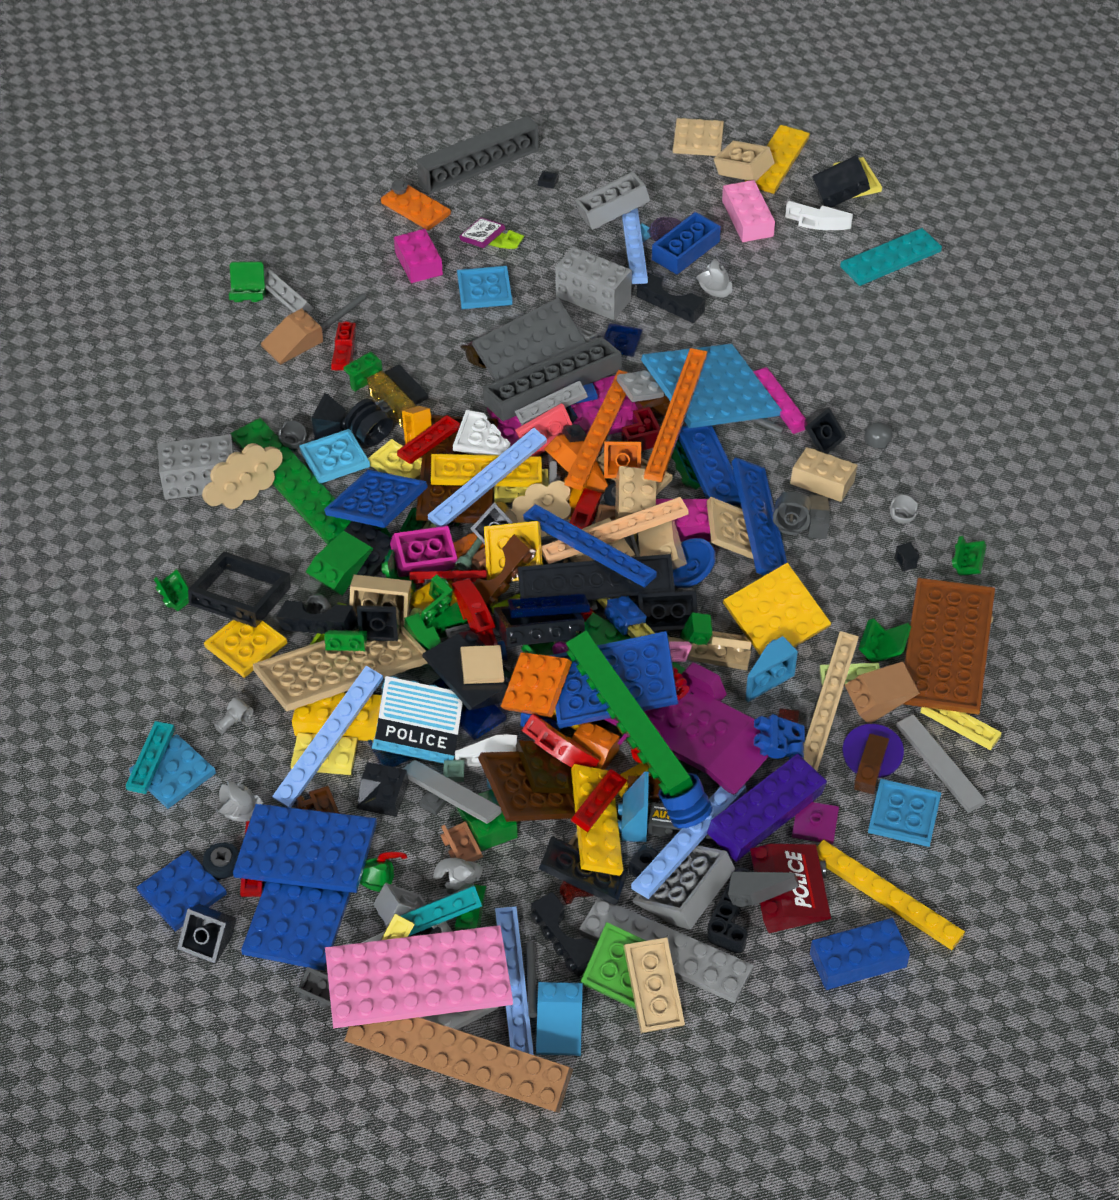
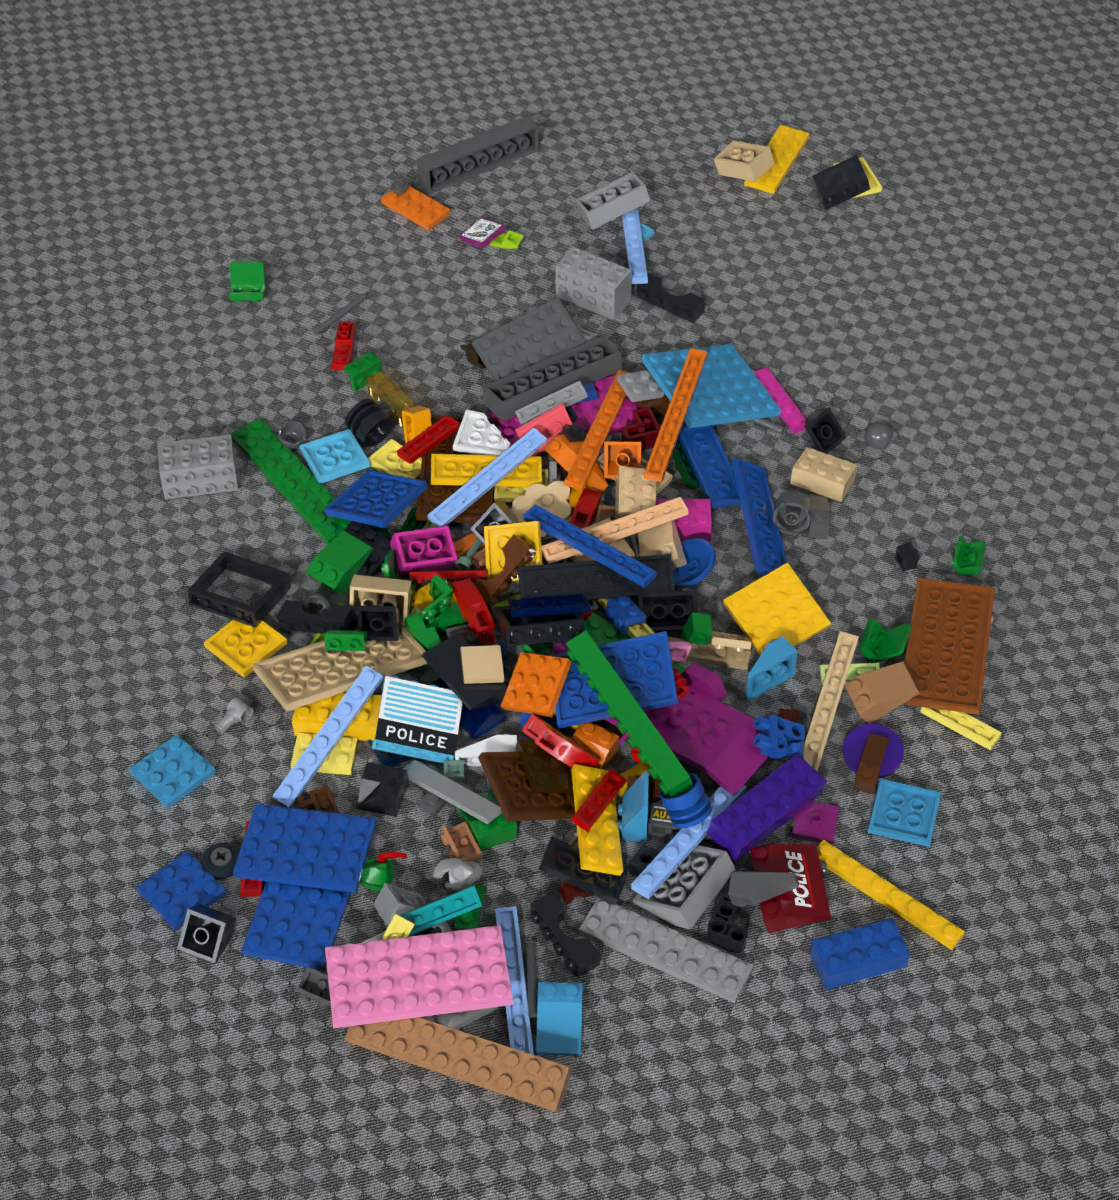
(150, 757): teal plate -> none
(174, 590): green bracket -> none
(237, 801): light grey helmet -> none
(242, 476): tan plate -> none
(284, 293): light grey hinge -> none
(293, 336): medium nougat slope -> none
(328, 417): black slope -> none
(407, 384): black tile -> none
(418, 255): dark pink brick -> none
(484, 287): dark azure plate -> none
(547, 179): black plate -> none
(608, 967): bright green plate -> none
(623, 338): clear blue tile -> none
(654, 985): tan plate -> none
(662, 226): clear purple piece -> none
(686, 243): blue brick -> none
(698, 137): tan plate -> none
(715, 280): light grey helmet -> none
(728, 527): tan plate -> none
(748, 211): bright pink brick -> none
(820, 219): white slope -> none
(890, 256): teal plate -> none
(903, 509): light grey hair -> none
(941, 763): light grey tile -> none

